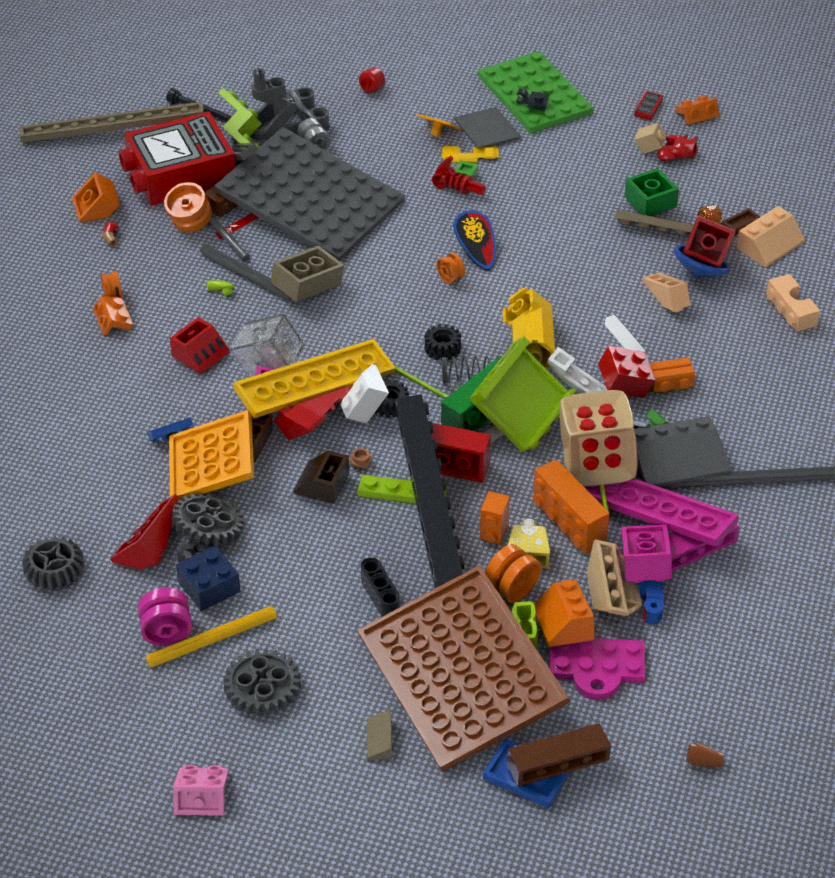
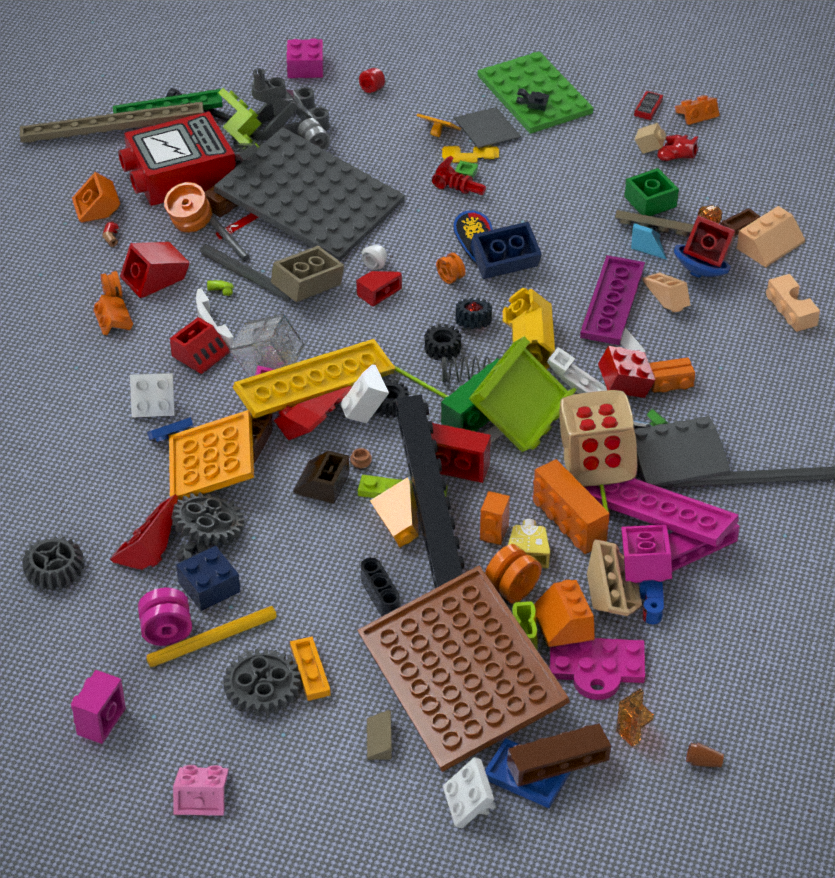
(98, 706): none -> dark pink brick
(152, 395): none -> white plate
(153, 267): none -> red slope
(203, 312): none -> white slope
(209, 99): none -> green plate
(305, 58): none -> dark pink brick
(310, 668): none -> light orange plate
(374, 257): none -> white cone
(378, 286): none -> red slope
(398, 512): none -> slope
(469, 793): none -> white plate
(473, 313): none -> black wheel
(505, 250): none -> dark blue brick
(612, 300): none -> magenta plate
(632, 717): none -> clear orange panel
(647, 241): none -> medium azure slope

